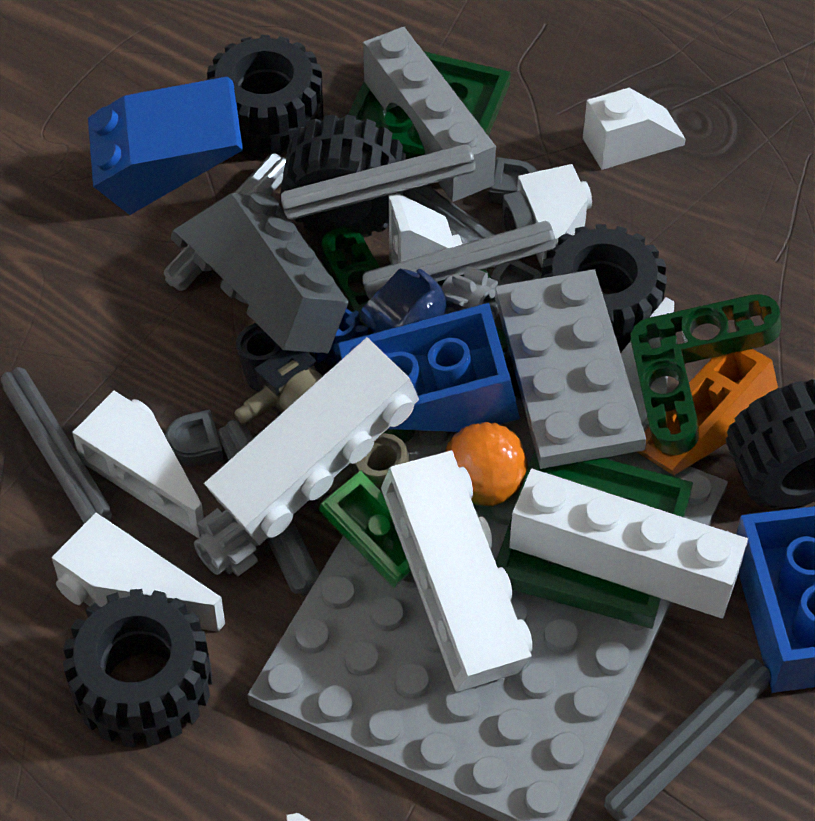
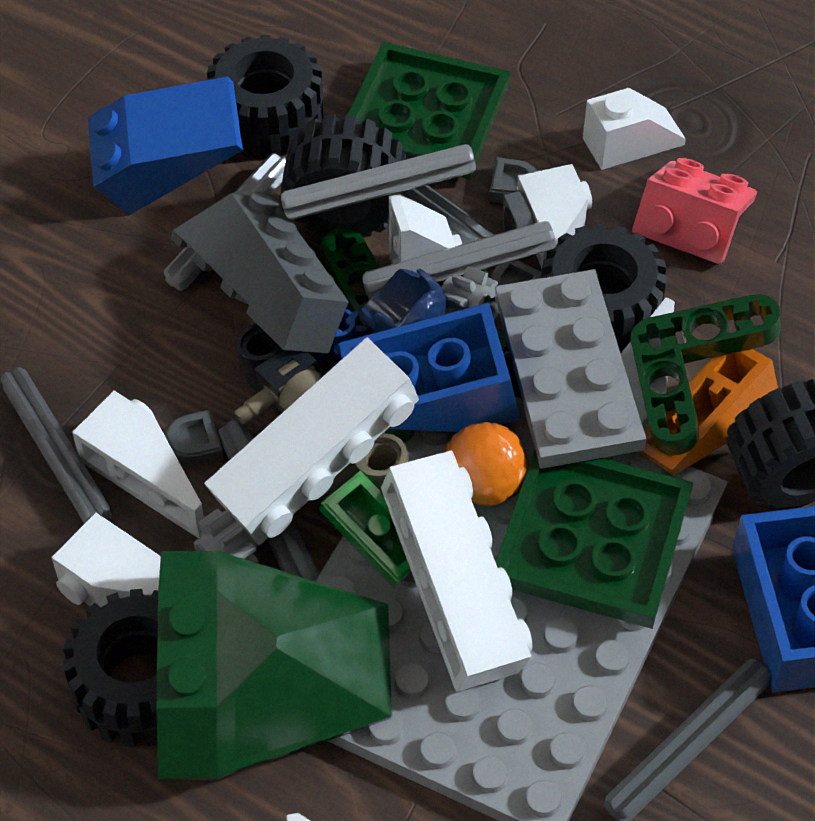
(260, 664): none -> dark green wedge
(404, 76): light grey arch -> none
(627, 542): white brick -> none
(692, 209): none -> coral bracket

